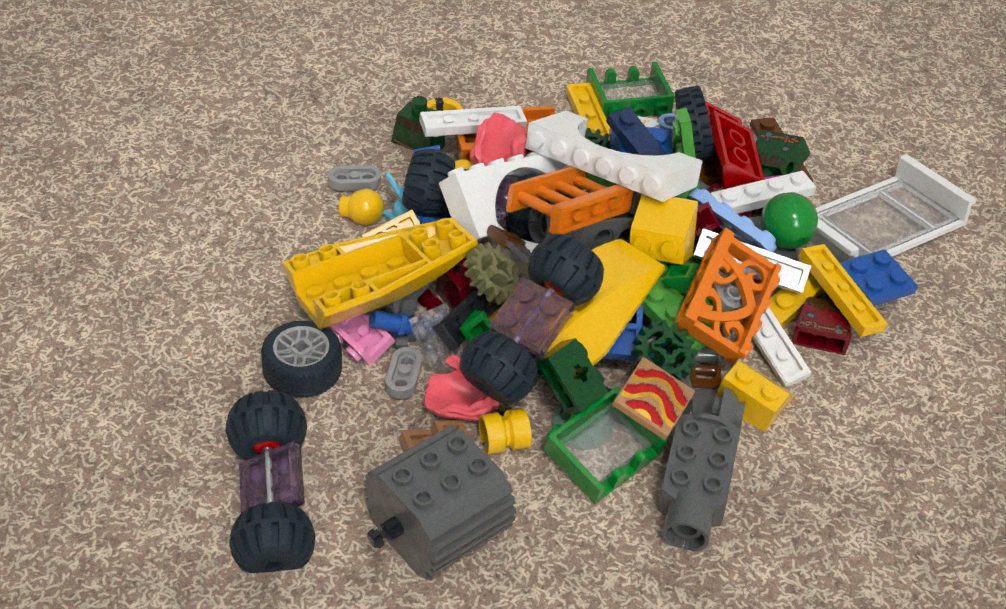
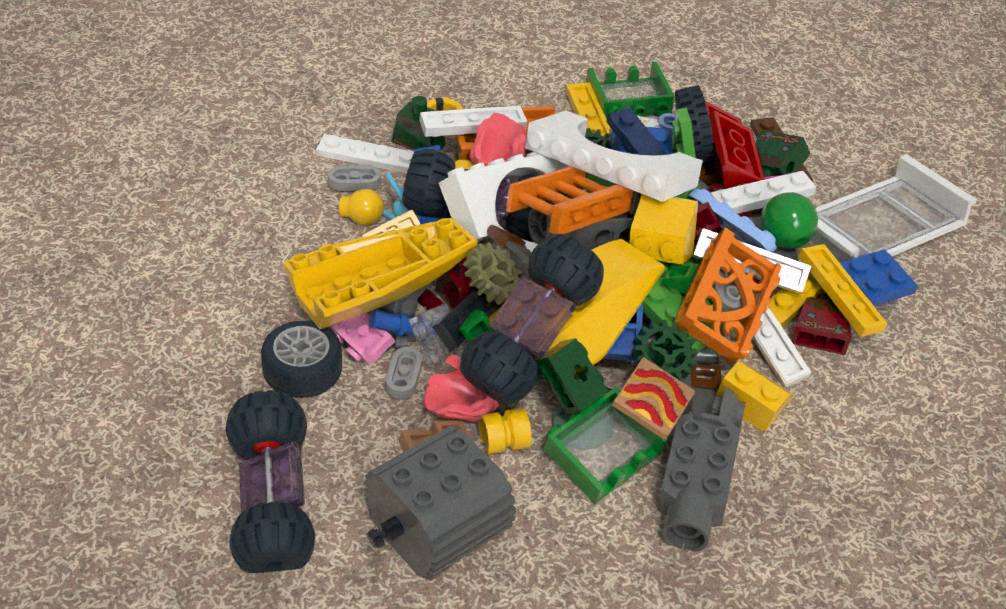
(364, 153): none -> white plate

